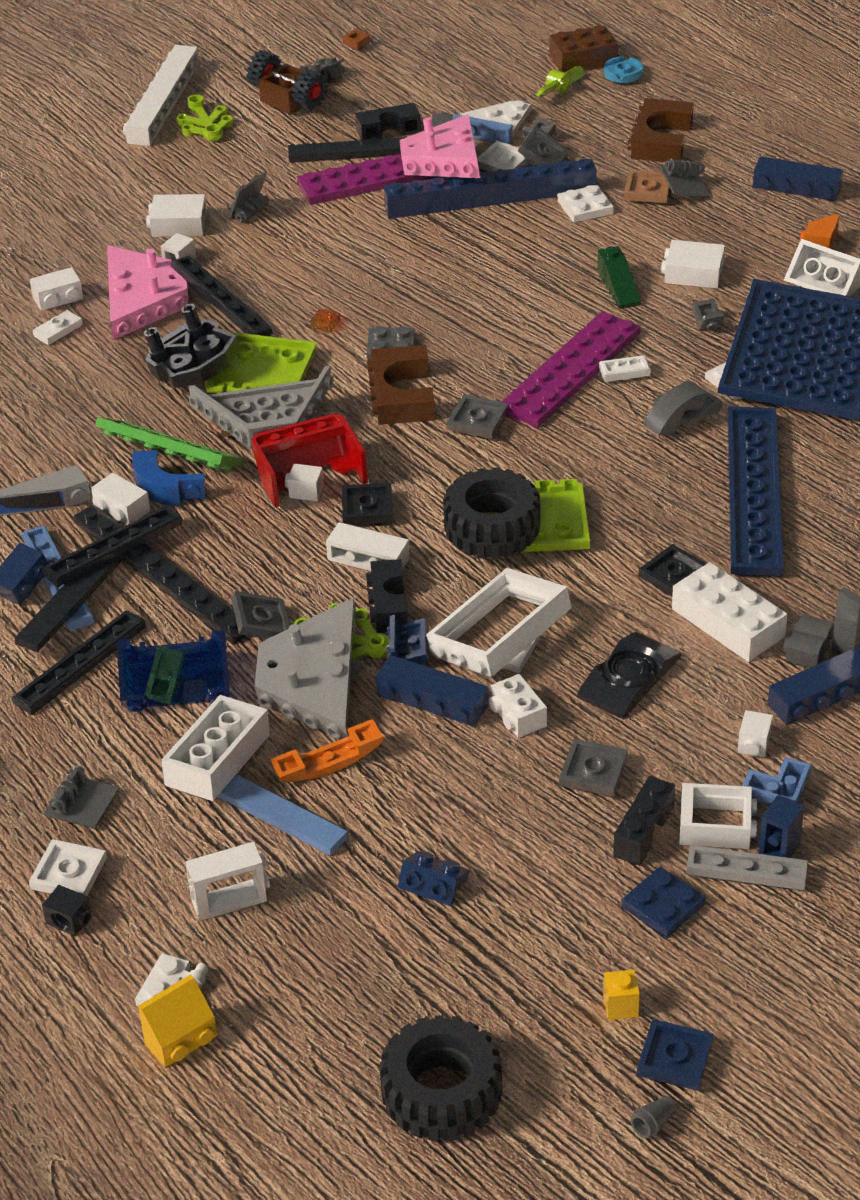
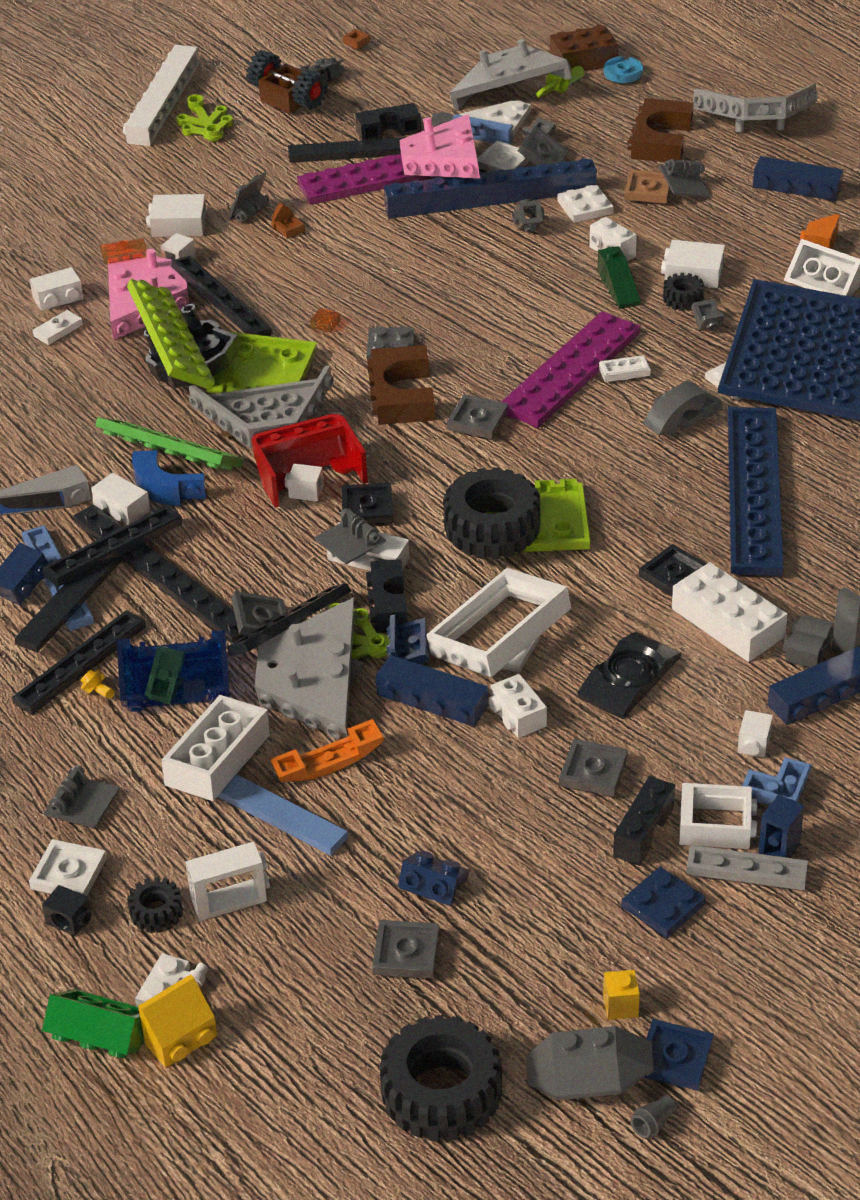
(93, 681): none -> yellow plate
(94, 1022): none -> green slope
(123, 251): none -> clear orange plate
(153, 892): none -> black tyre
(170, 333): none -> lime plate
(285, 620): none -> black tile
(286, 222): none -> dark orange tile
(350, 537): none -> dark grey hinge
(405, 949): none -> flat silver plate
(506, 68): none -> light grey piece
(533, 210): none -> dark grey brick
(589, 1062): none -> dark grey wedge
(609, 233): none -> white brick
(682, 291): none -> black tyre
(755, 108): none -> light grey piece

